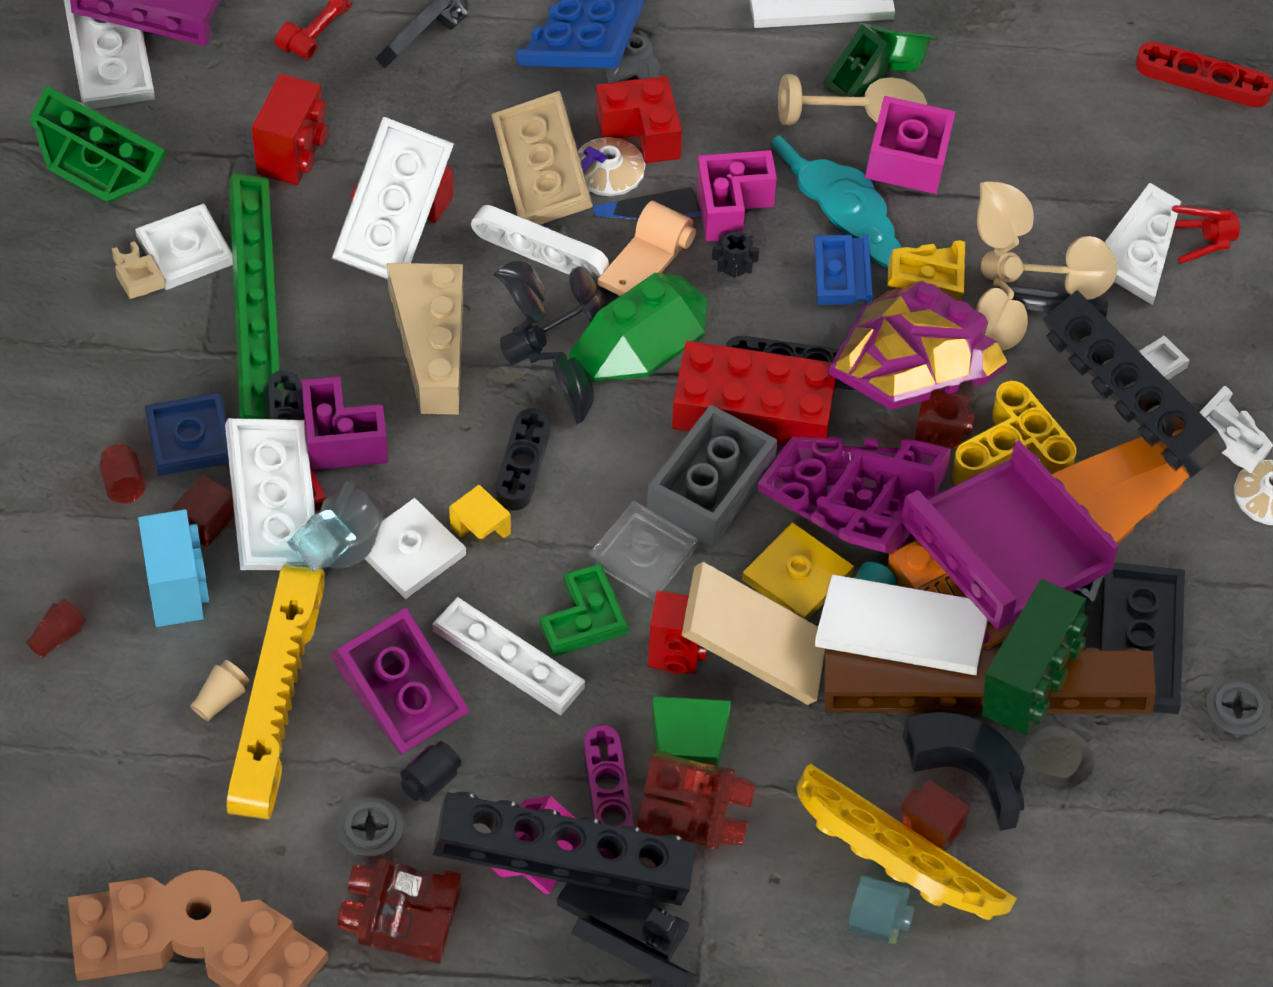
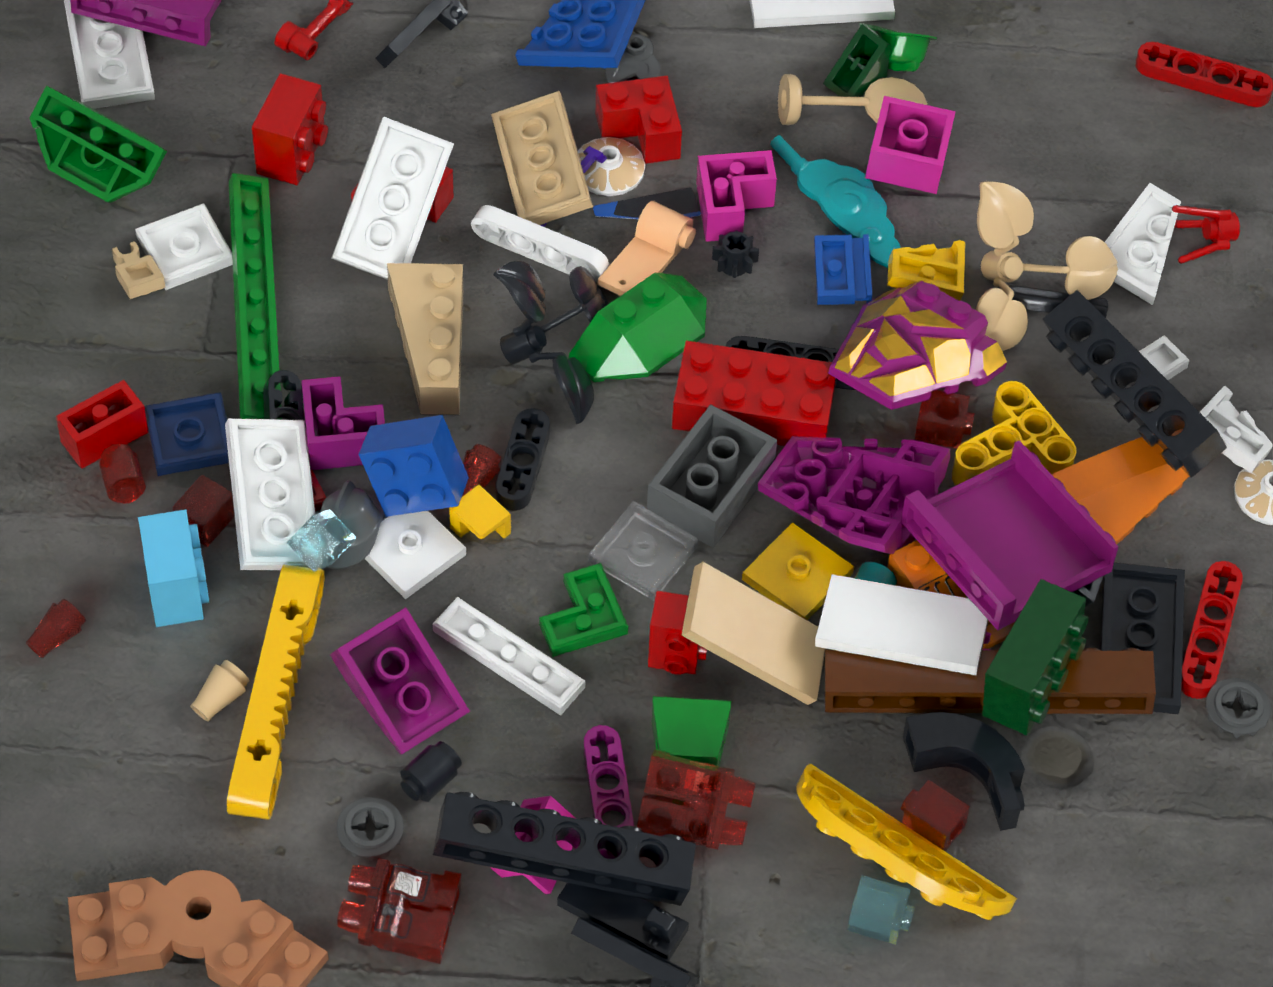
(100, 422): none -> red brick
(413, 465): none -> blue brick
(481, 466): none -> clear red cone
(1210, 629): none -> red beam

